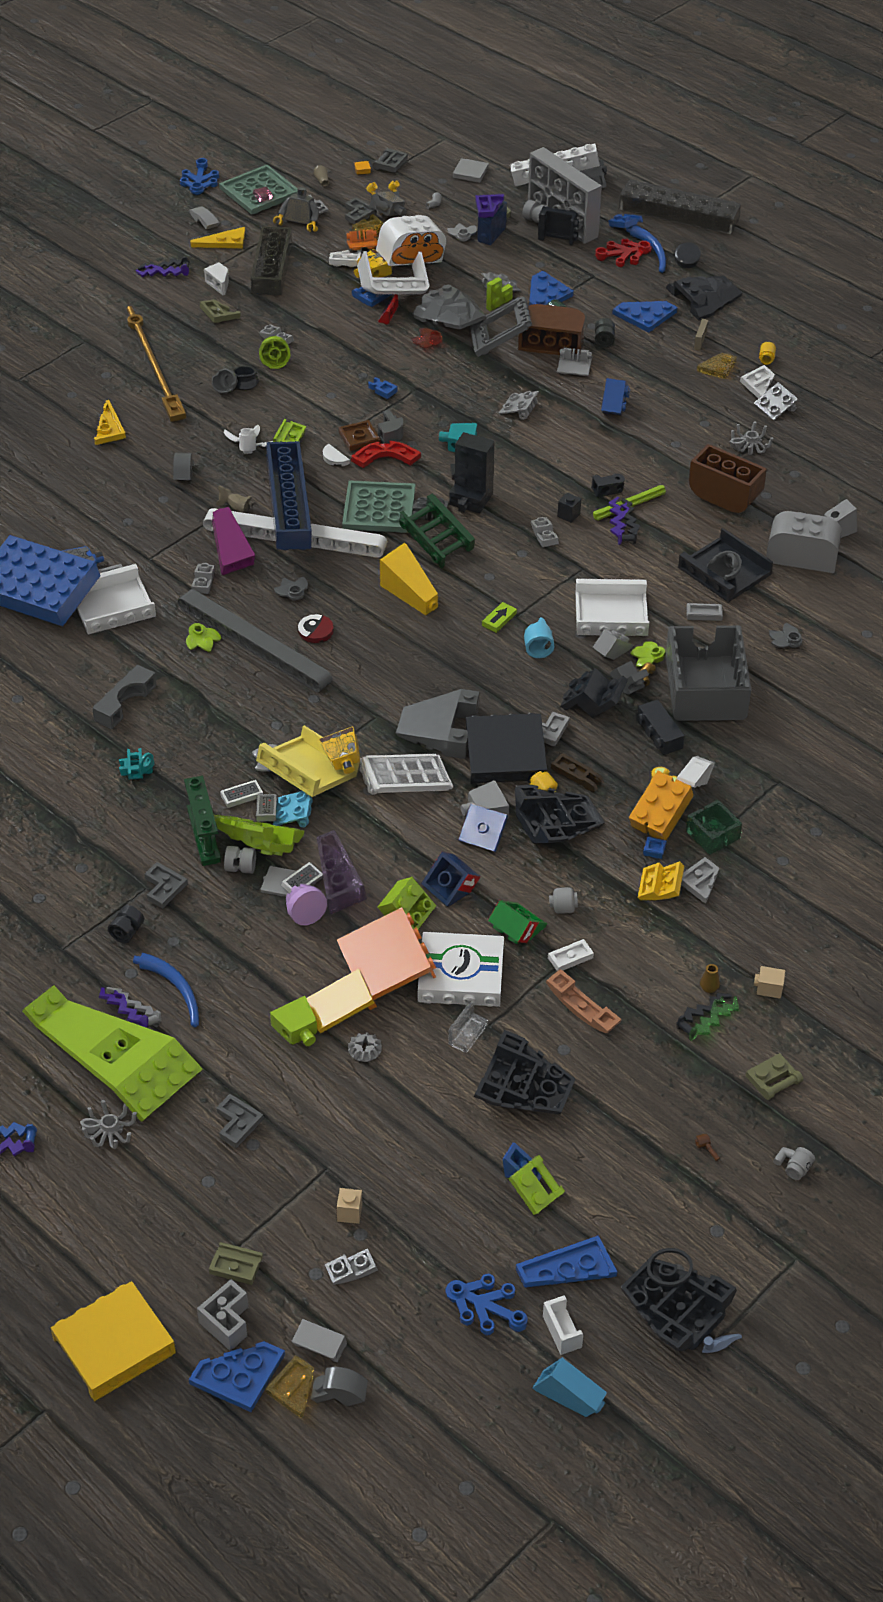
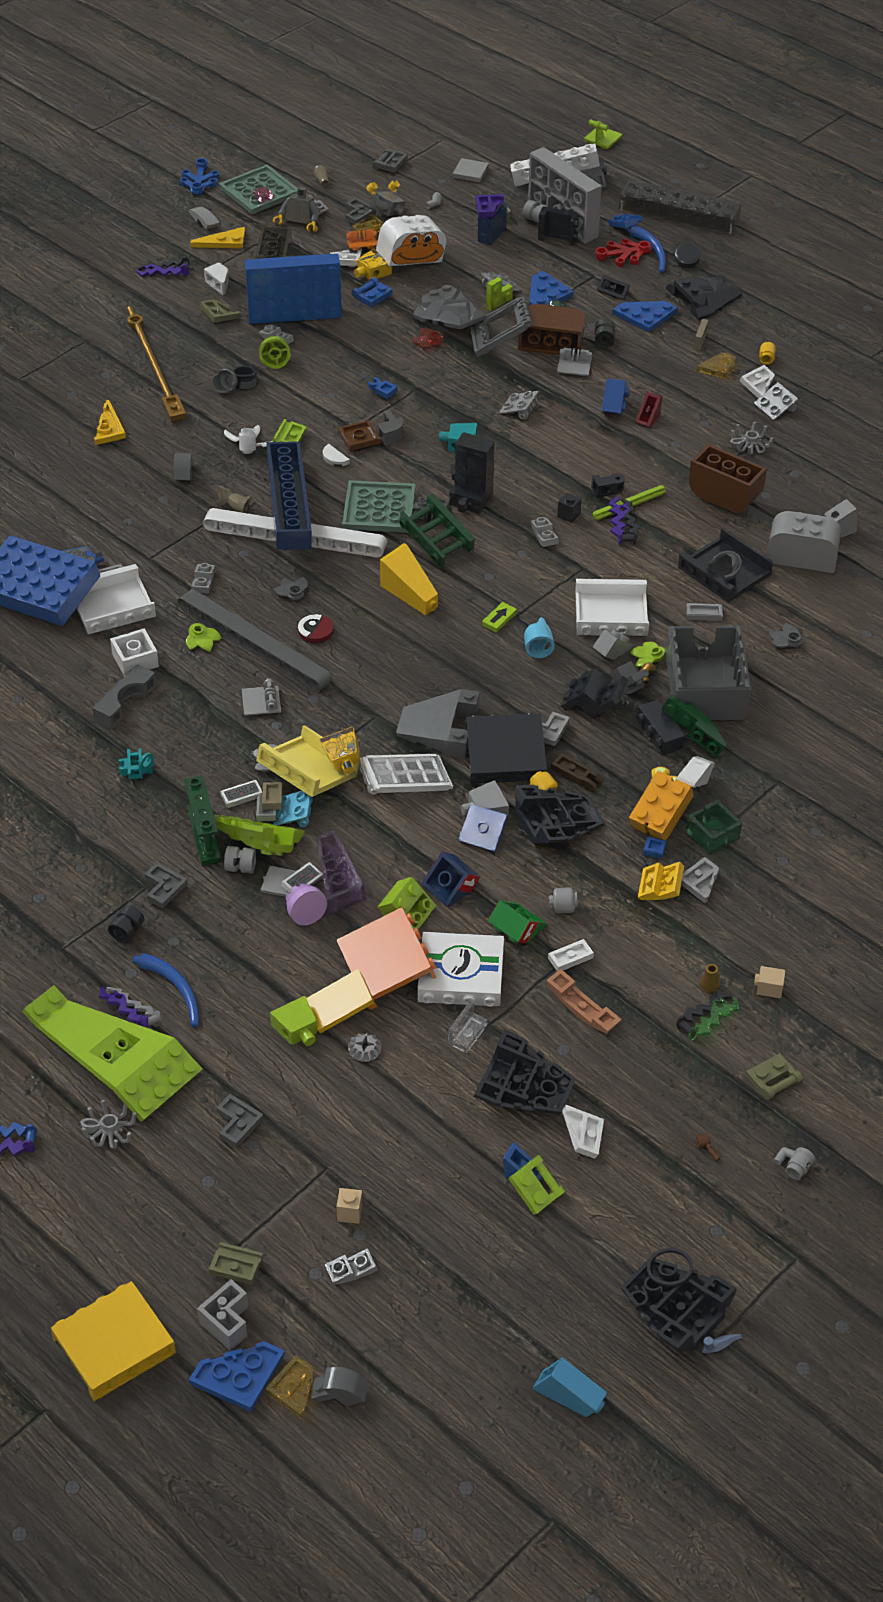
(134, 650): none -> white brick
(231, 543): magenta slope -> none
(261, 699): none -> light grey hinge
(272, 796): none -> dark tan tile
(293, 288): none -> blue brick
(320, 1340): light grey hinge -> none
(362, 167): light orange tile -> none
(389, 311): red slope -> none
(393, 449): red plate -> none
(413, 285): white windscreen -> none
(461, 232): light grey plate -> none
(485, 1302): blue plant -> none
(561, 1325): white panel -> none
(569, 1264): blue wing -> none
(584, 1131): none -> white wing
(602, 135): none -> lime plate
(613, 287): none -> black slope
(649, 410): none -> dark red slope
(695, 721): none -> dark green slope

